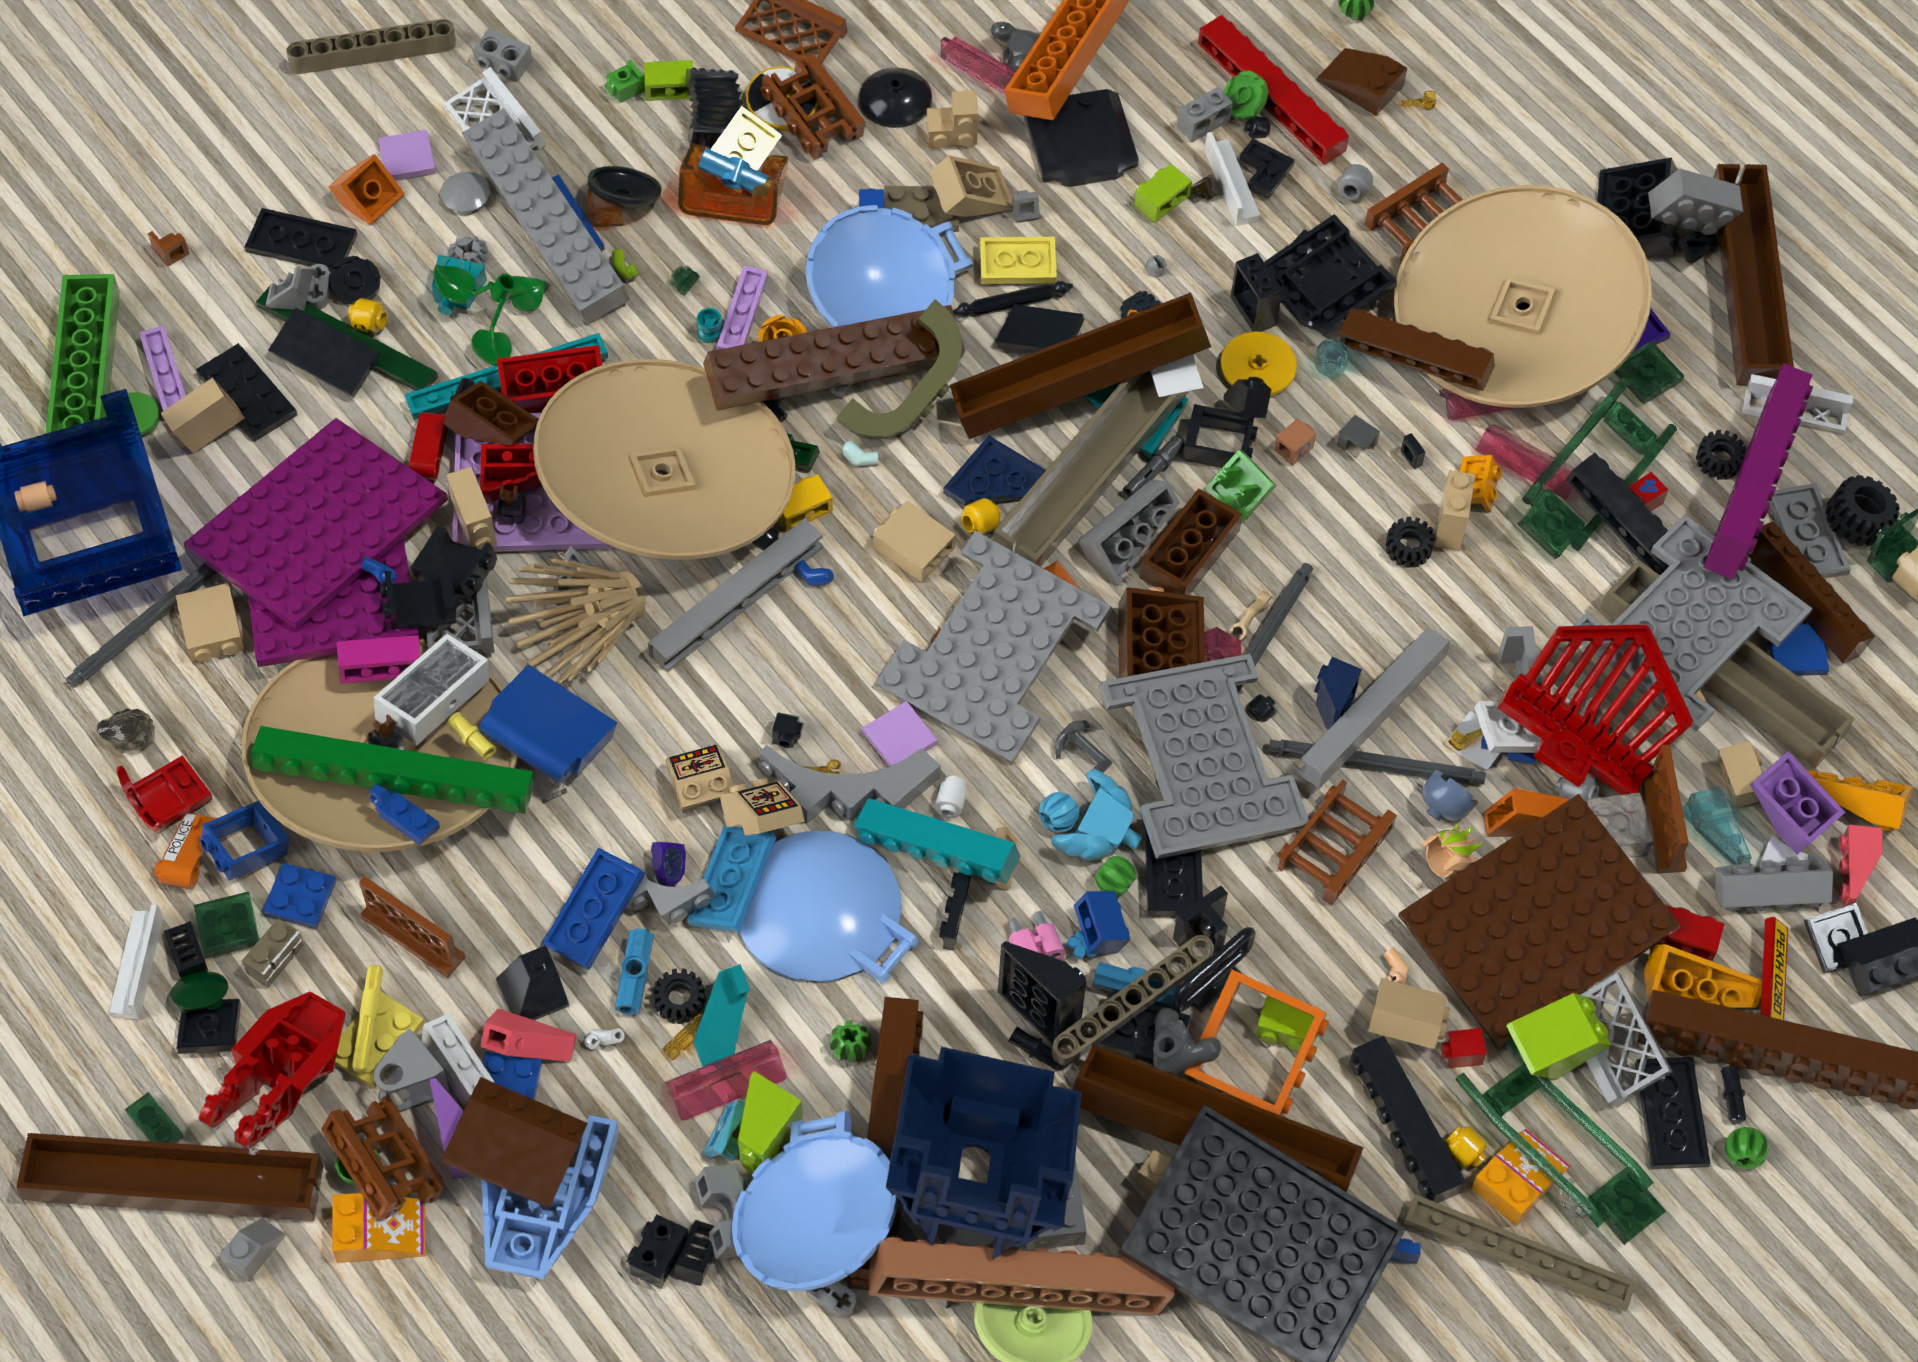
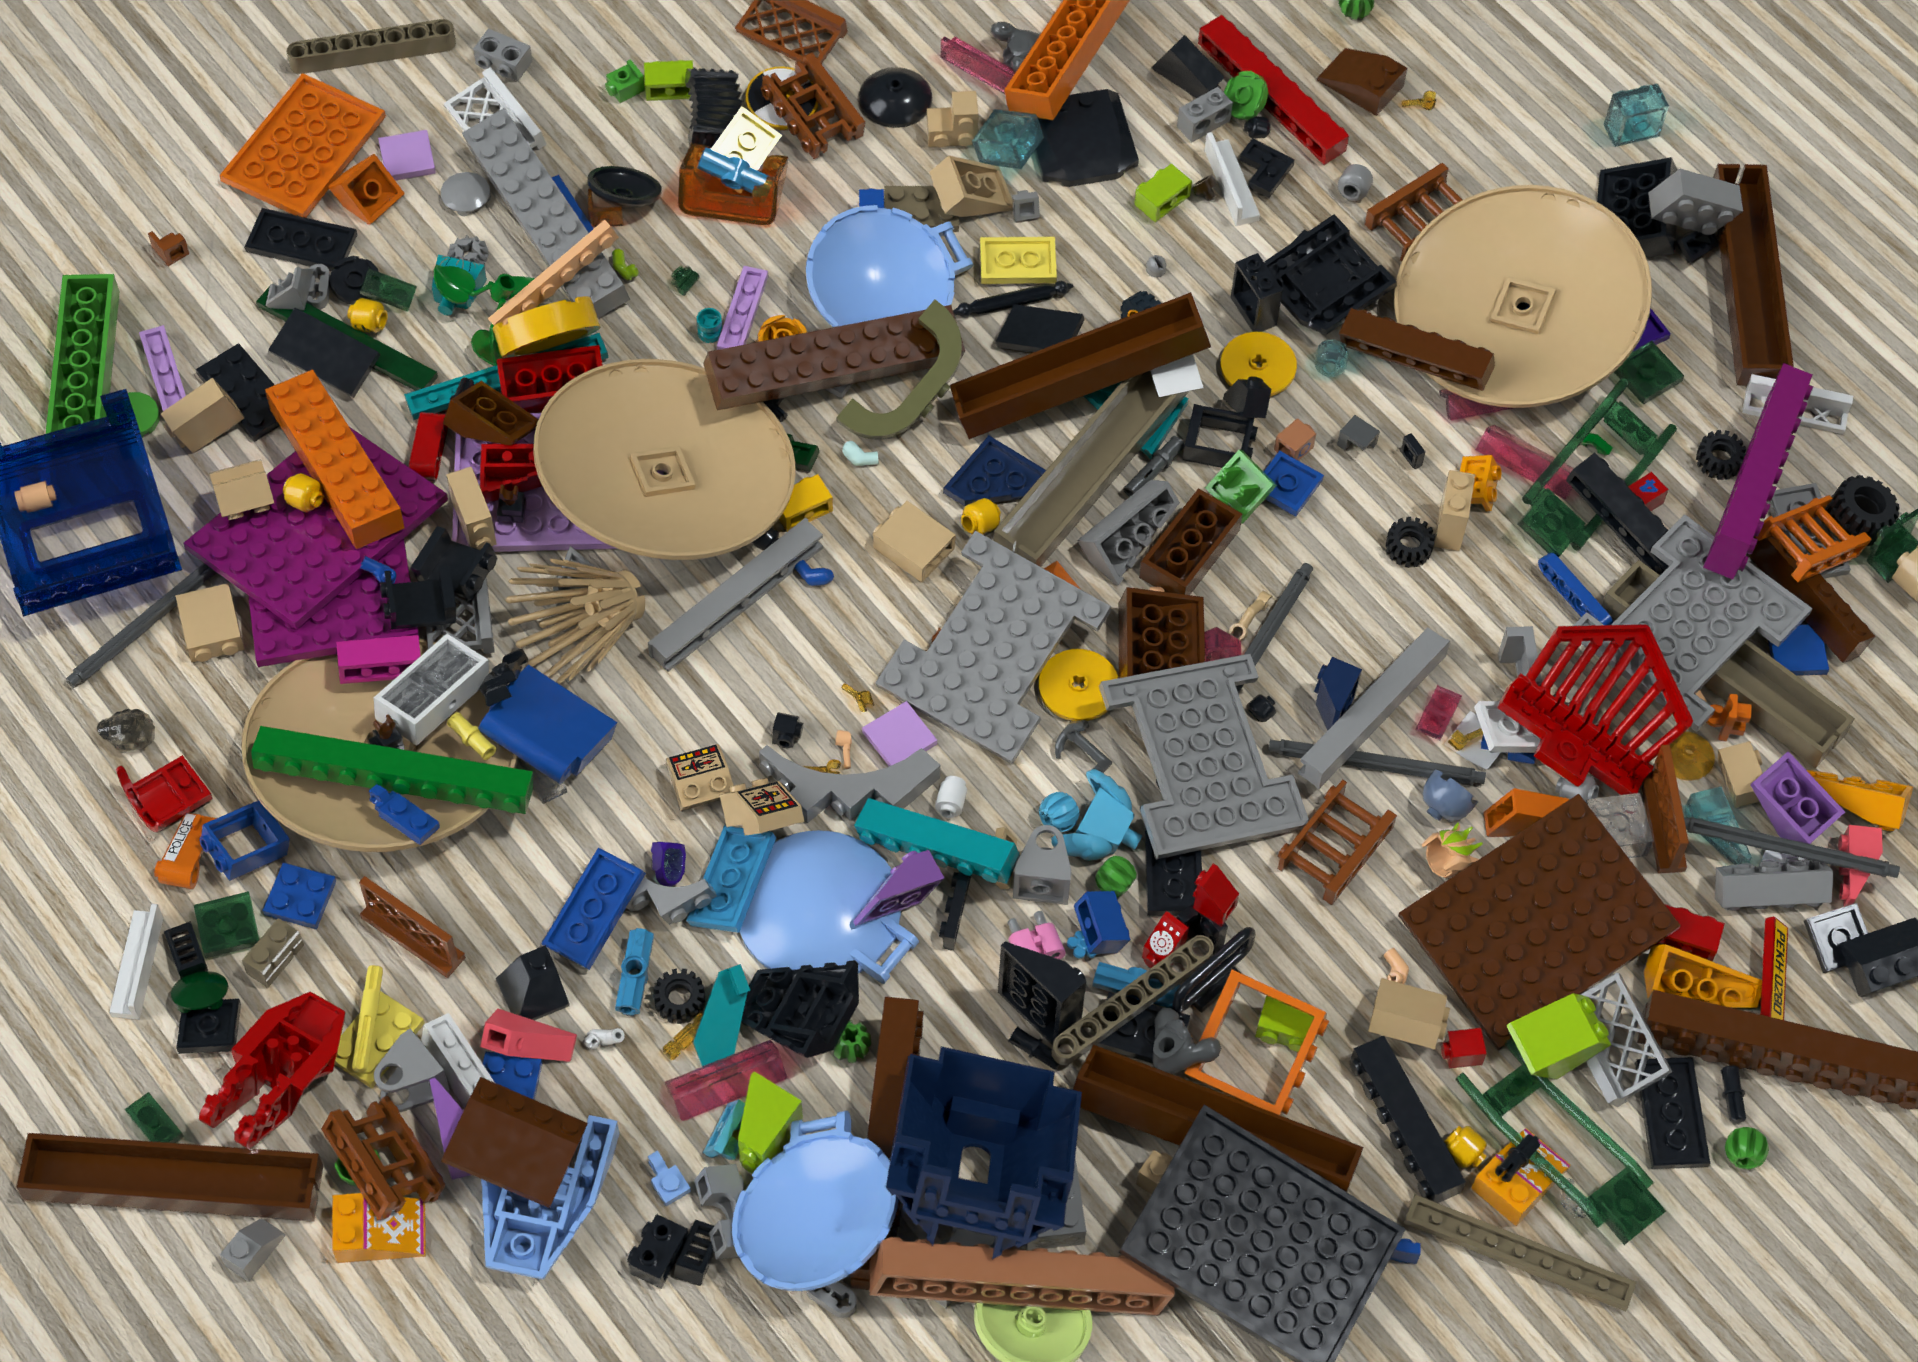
(242, 489): none -> tan piece
(302, 146): none -> orange plate
(303, 492): none -> yellow head
(335, 459): none -> orange brick
(388, 290): none -> clear green plate
(495, 684): none -> black plate
(546, 327): none -> yellow brick
(557, 273): none -> light nougat plate
(668, 1182): none -> light blue plate
(803, 1006): none -> black wedge
(844, 739): none -> light nougat hand
(862, 697): none -> clear yellow hand
(904, 887): none -> medium lavender slope
(1008, 139): none -> clear light blue brick
(1043, 872): none -> light grey hose
(1058, 680): none -> yellow piece
(1164, 939): none -> red slope
(1188, 68): none -> black slope
(1215, 895): none -> red slope
(1294, 483): none -> blue plate
(1439, 713): none -> clear pink slope
(1518, 1157): none -> black axle
(1572, 589): none -> blue beam
(1600, 444): none -> green tile
(1636, 115): none -> clear light blue brick
(1694, 765): none -> clear yellow dish
(1731, 717): none -> orange hips
(1791, 847): none -> dark grey piece
(1820, 558): none -> orange fence

